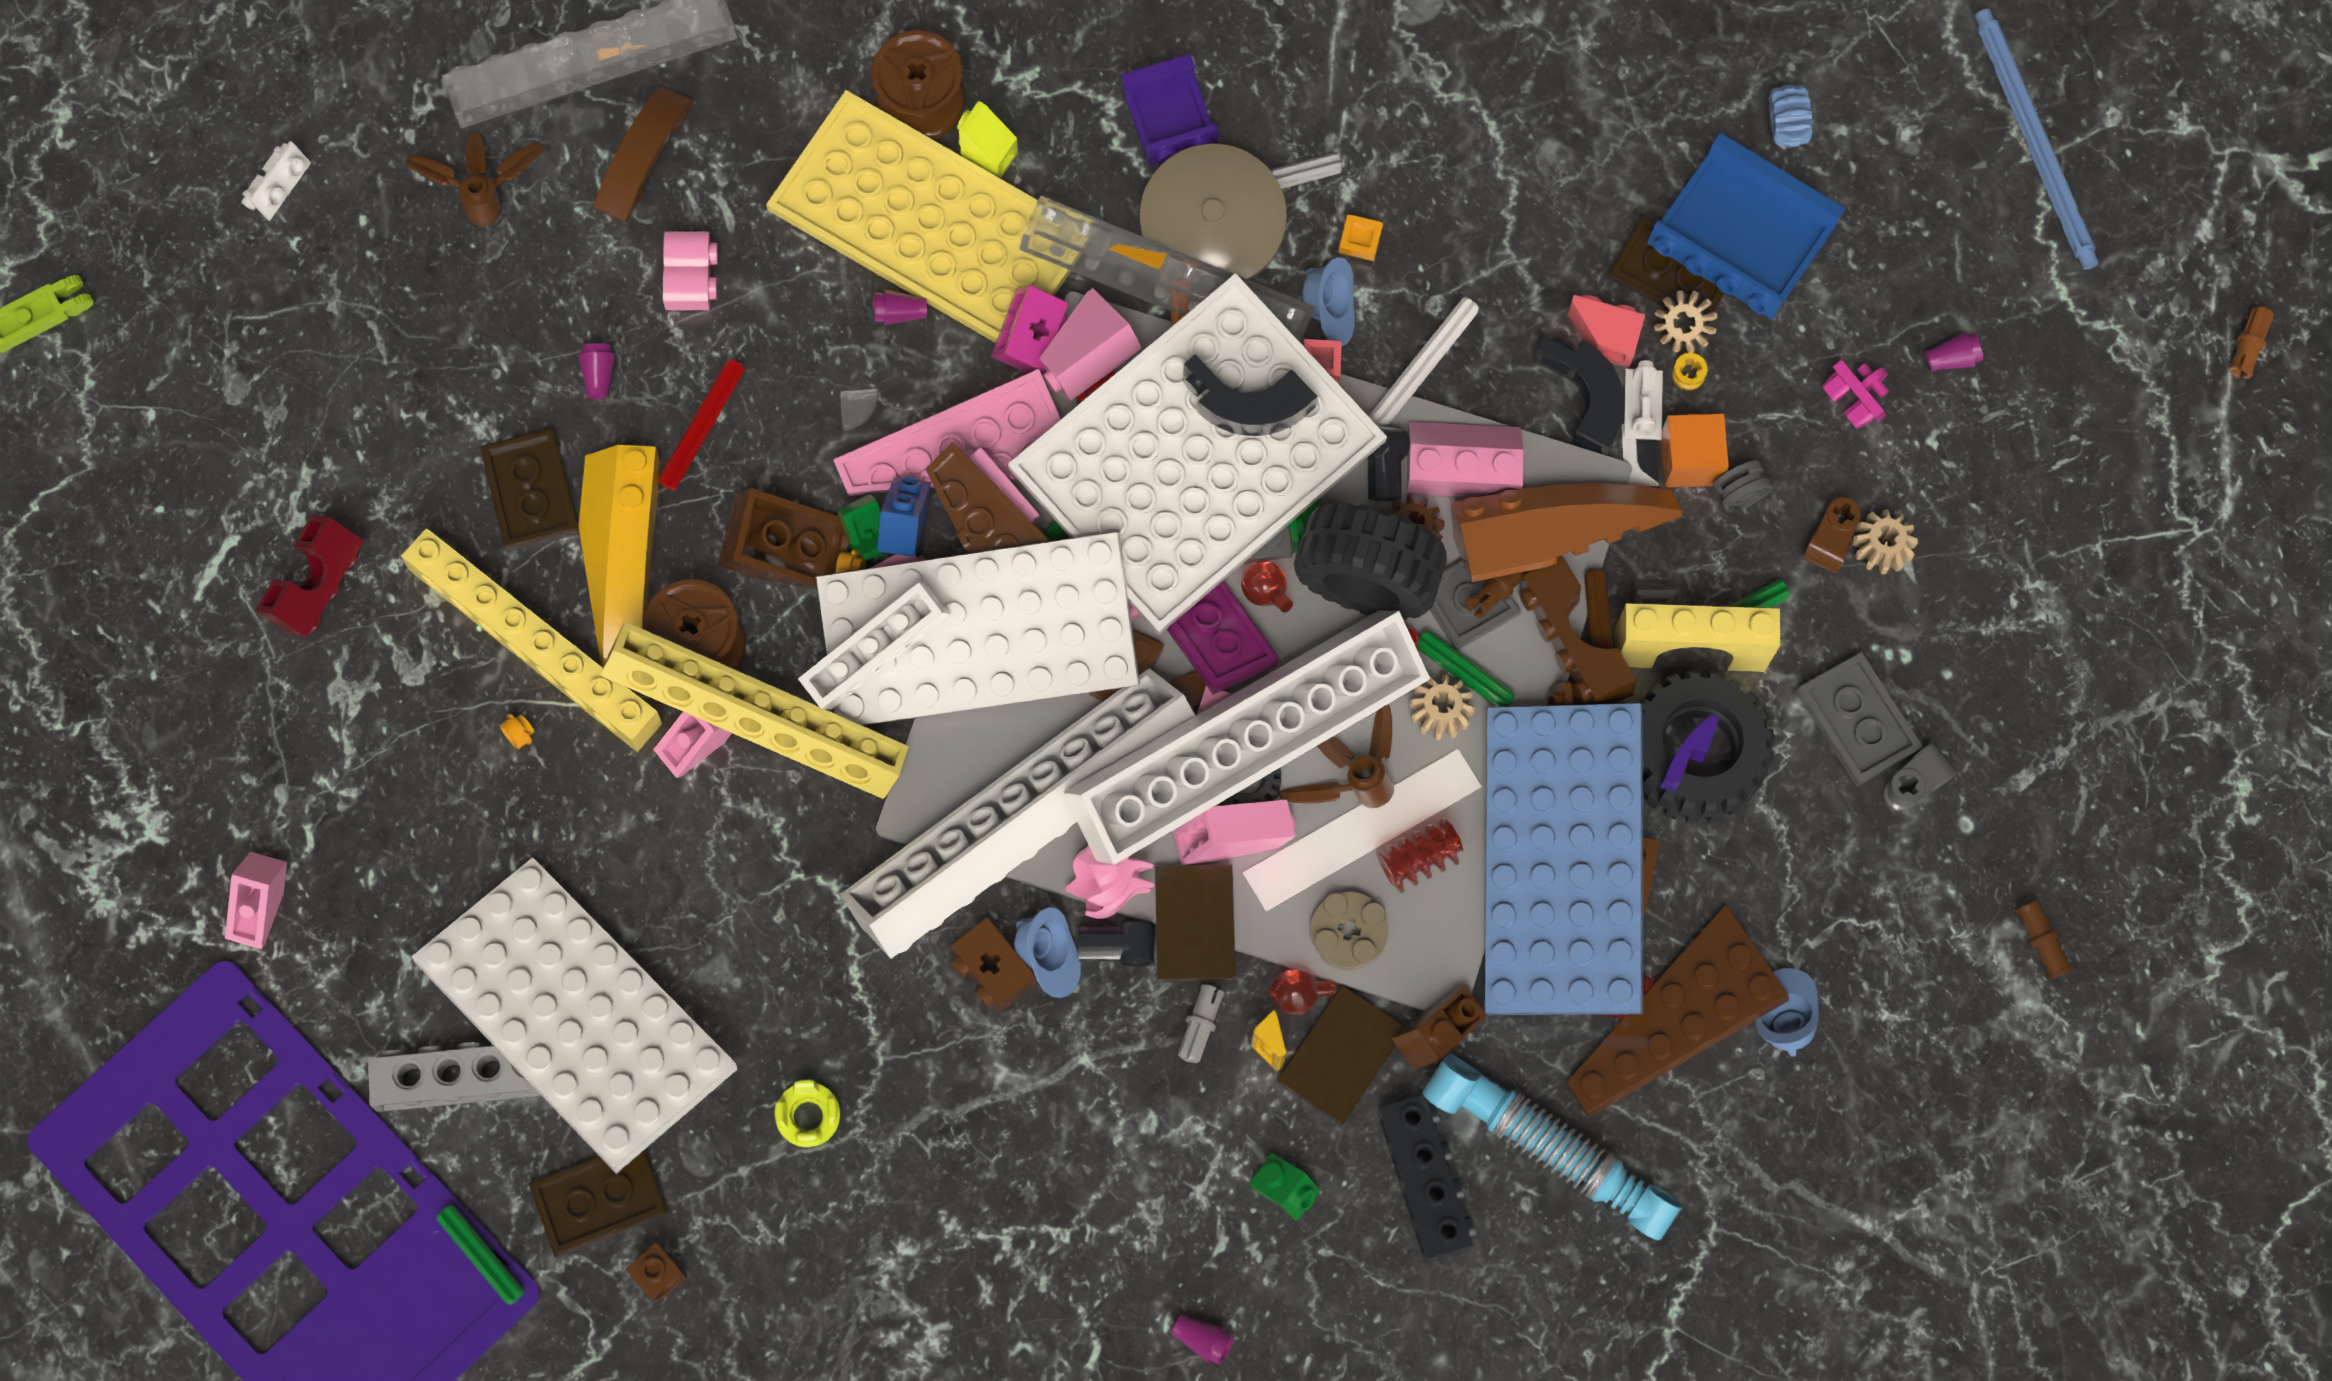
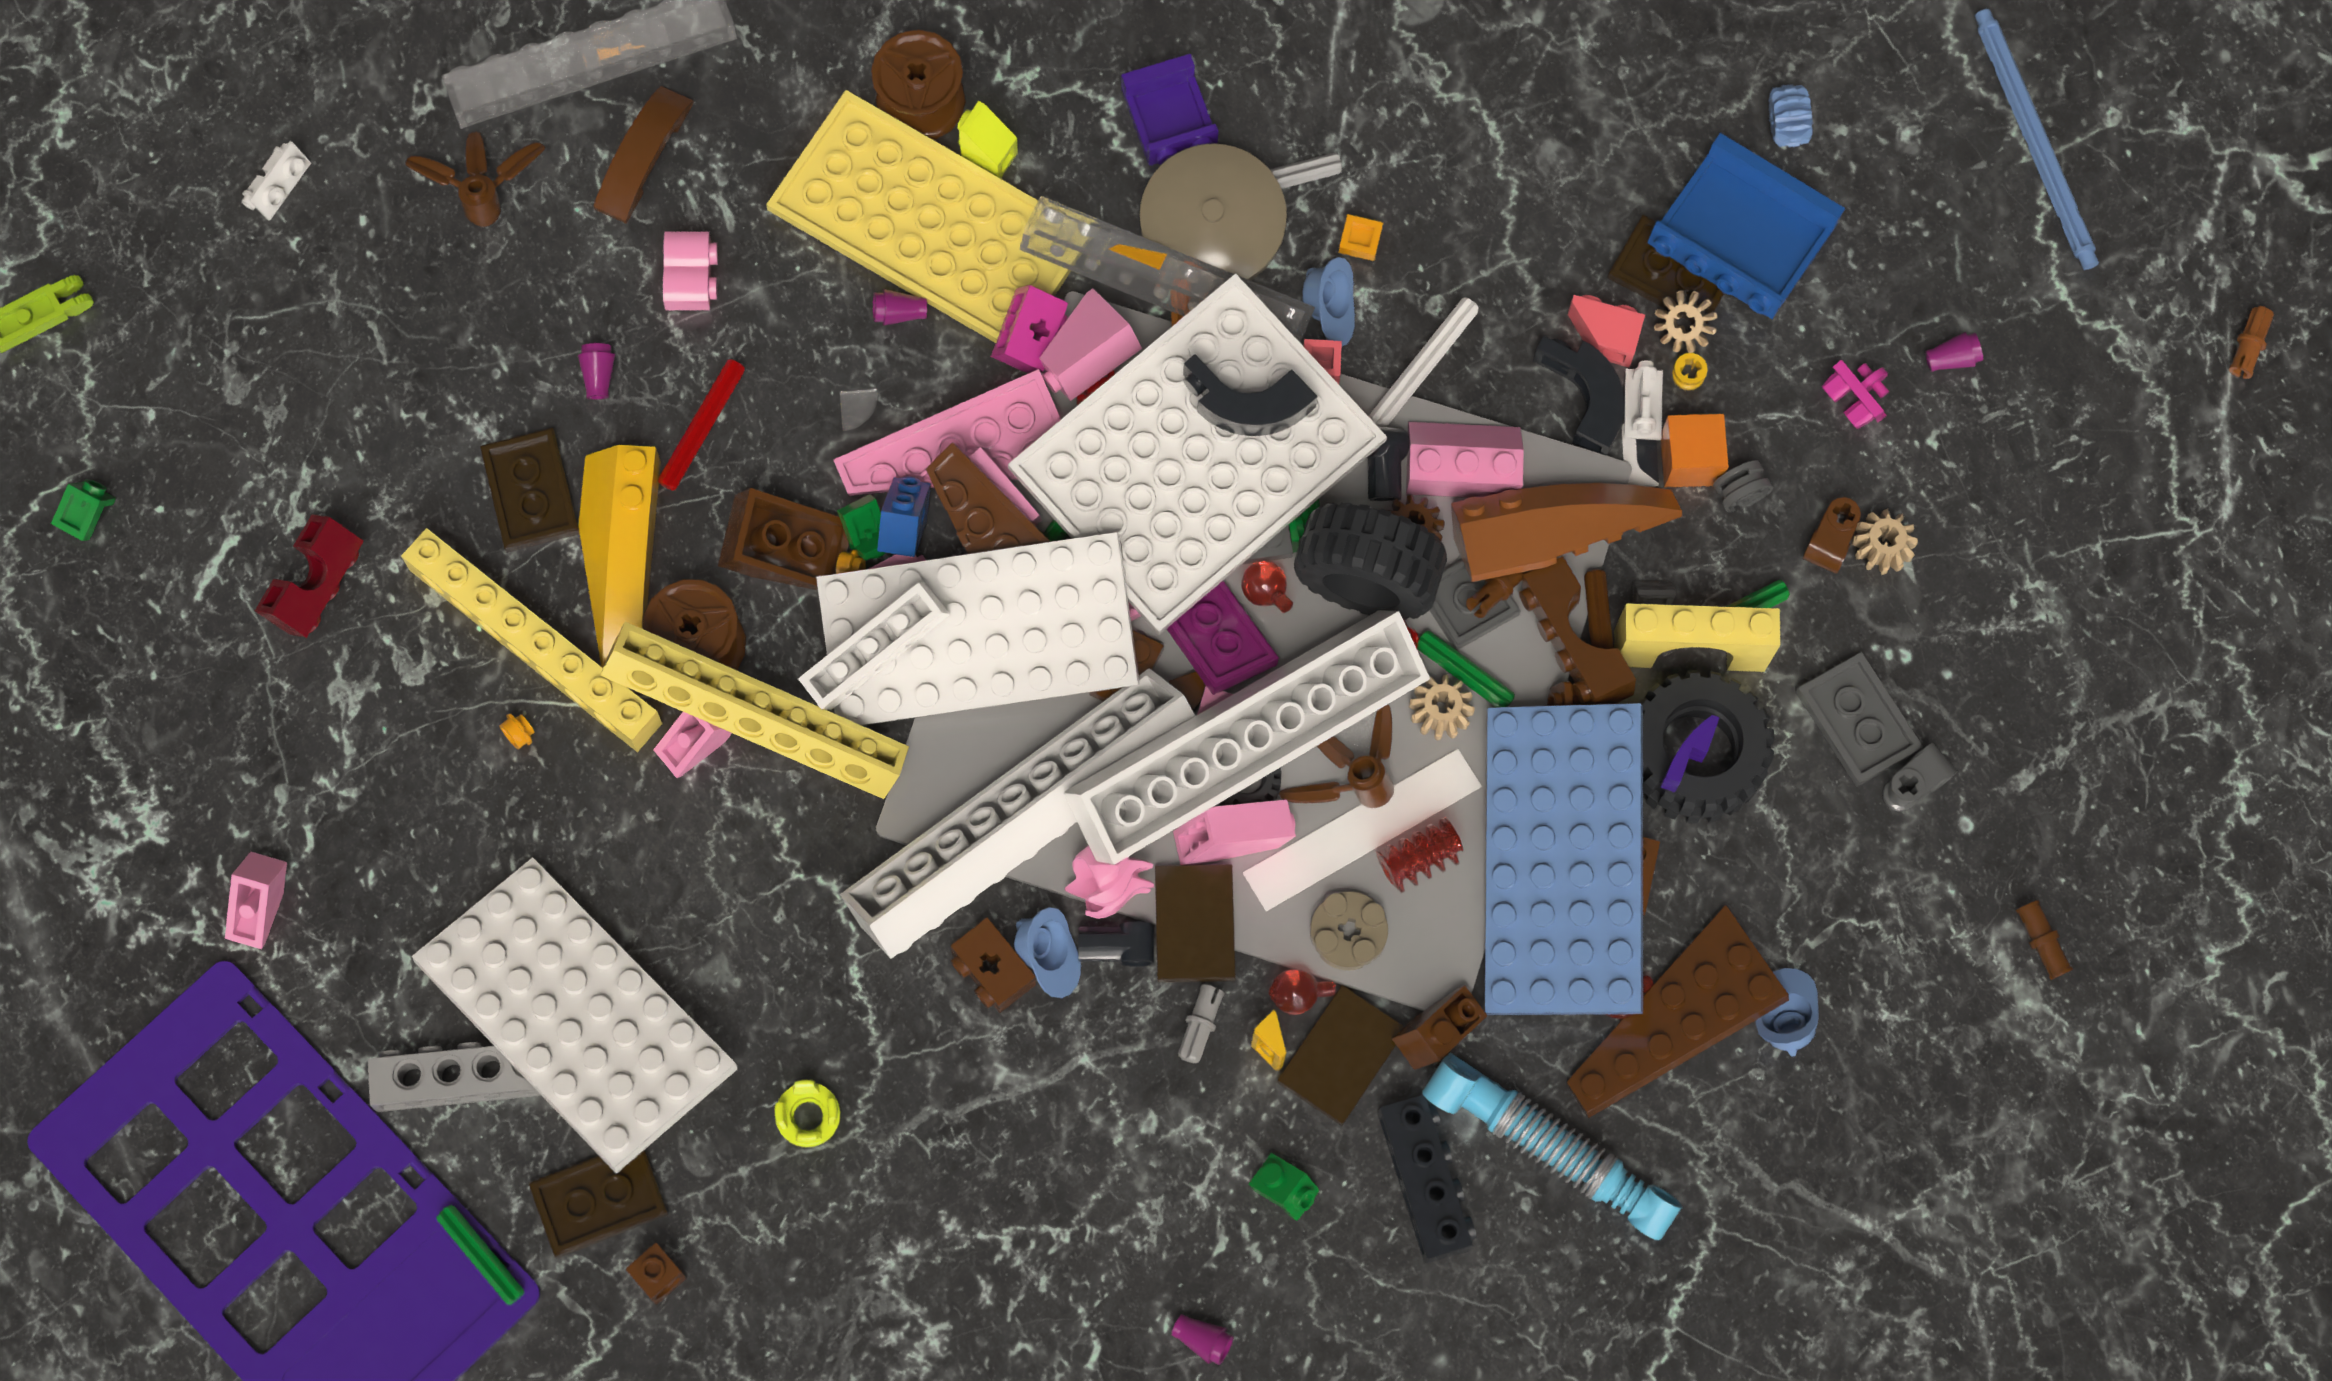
(82, 508): none -> green bracket

